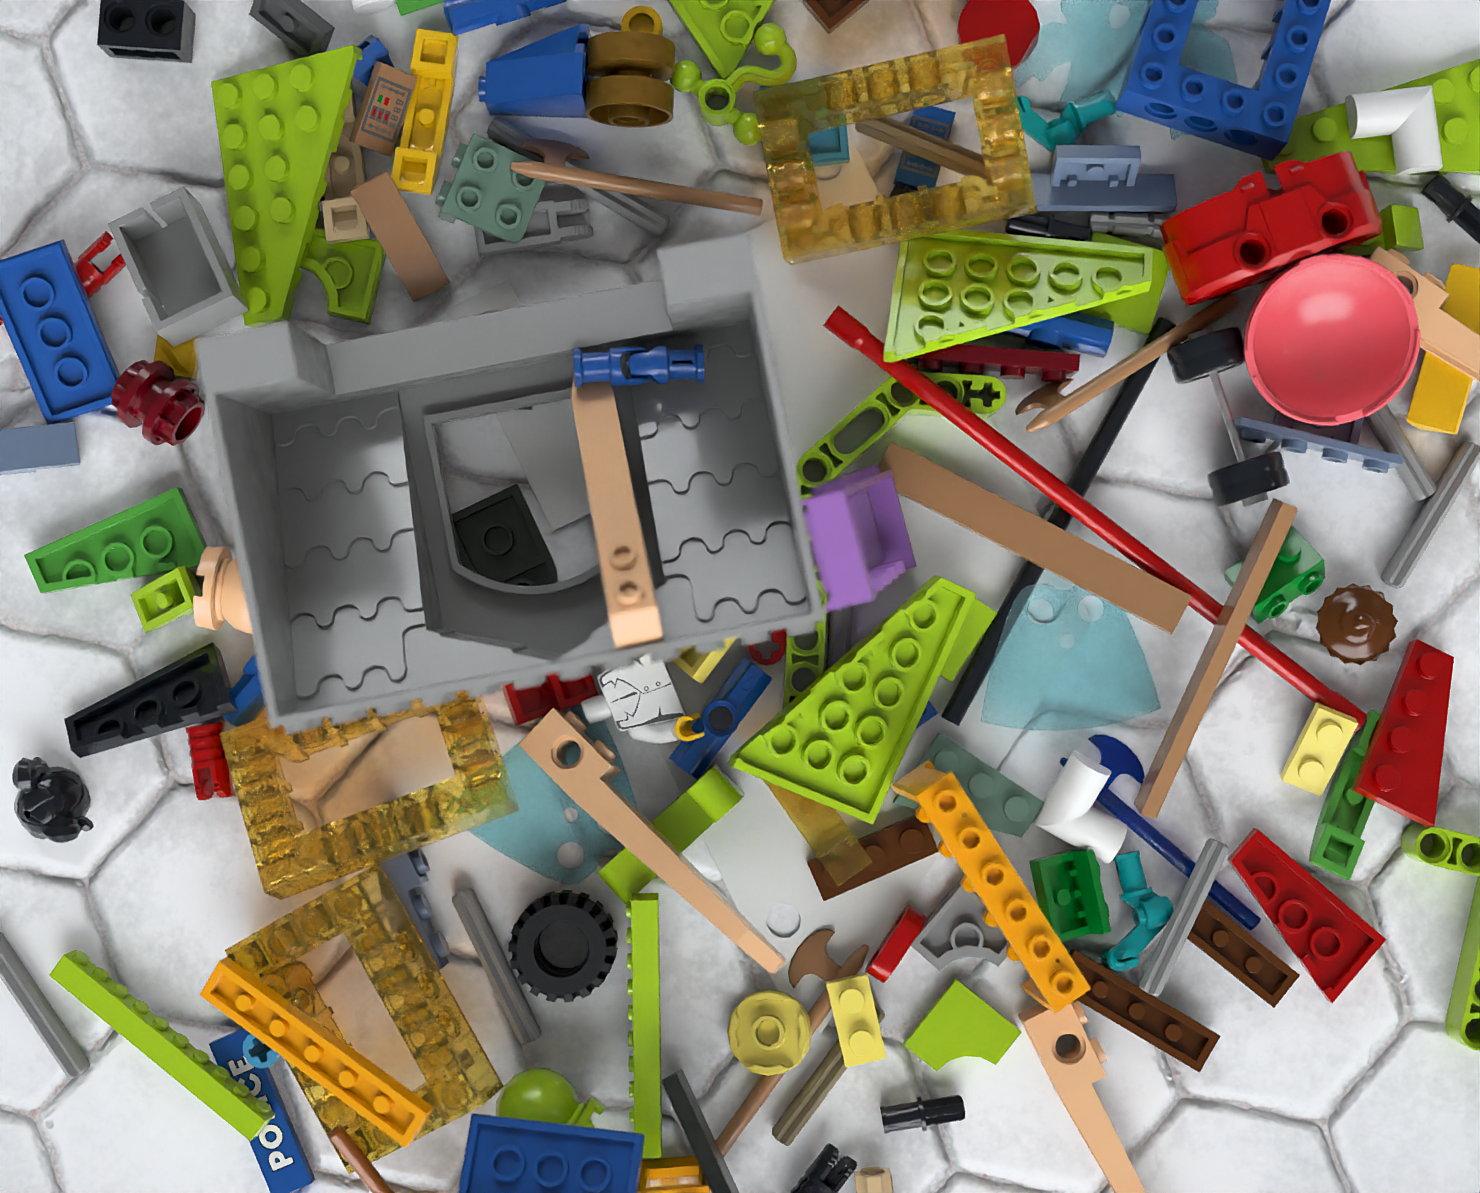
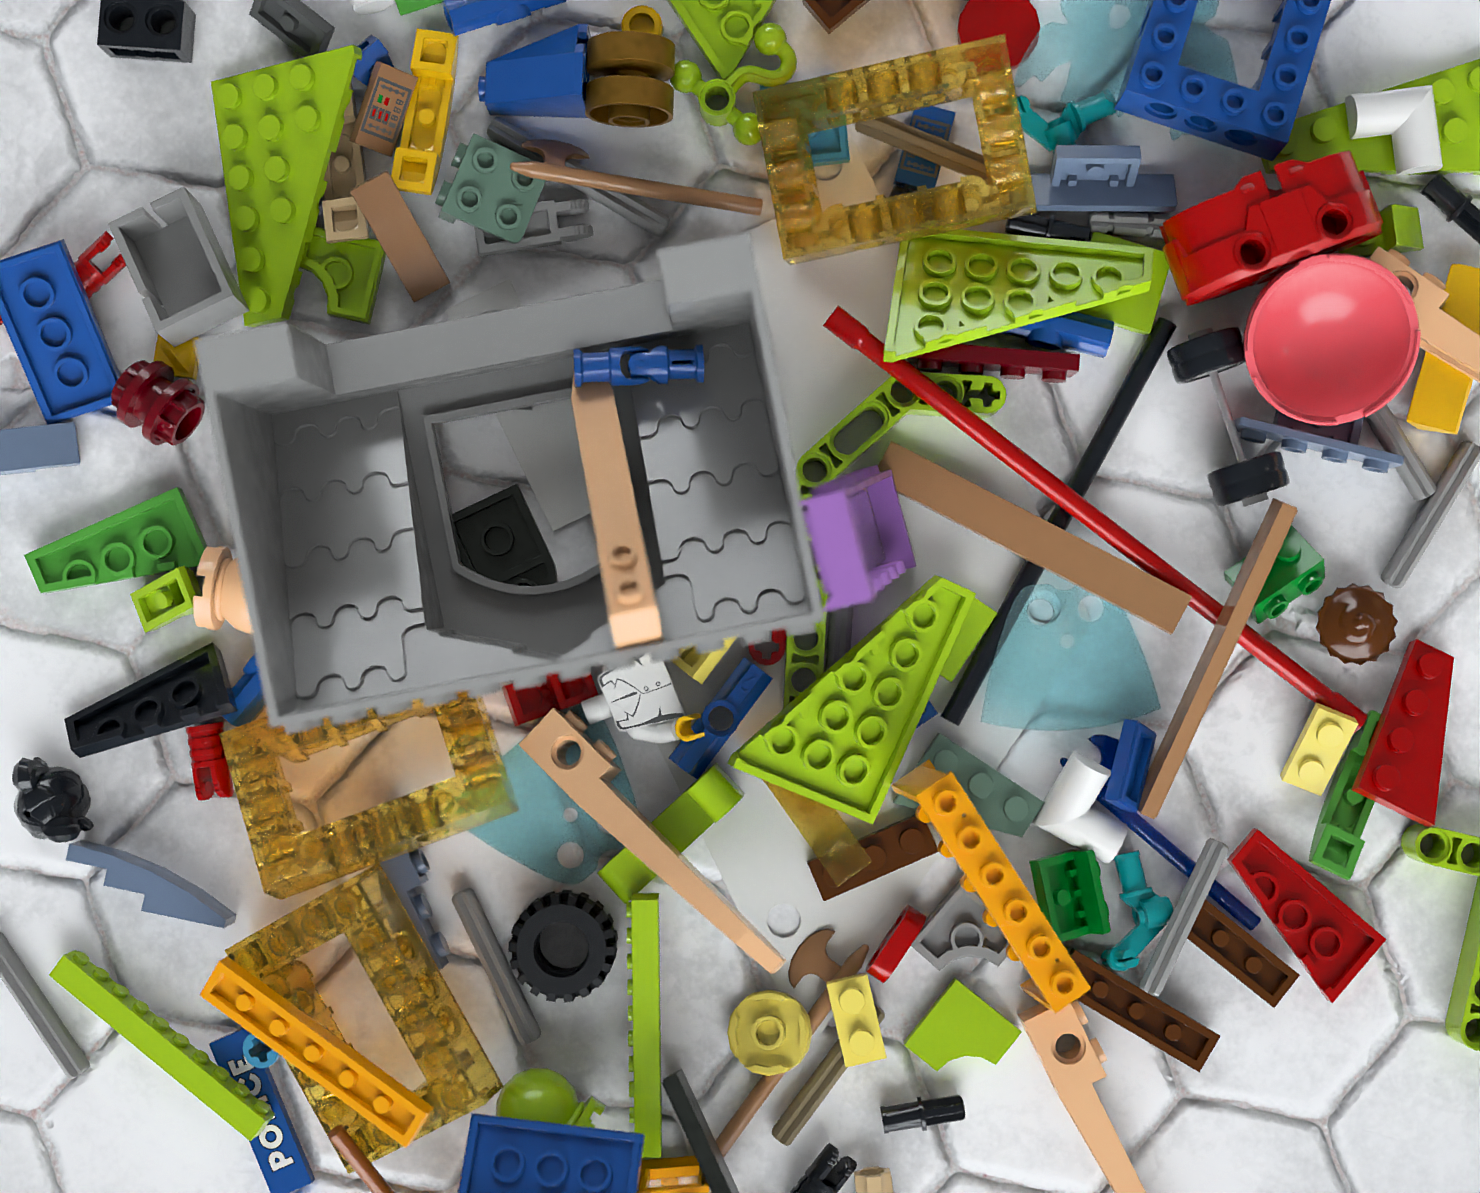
(163, 890): none -> sand blue slope
(1058, 406): medium nougat piece -> none
(1130, 766): none -> blue tile

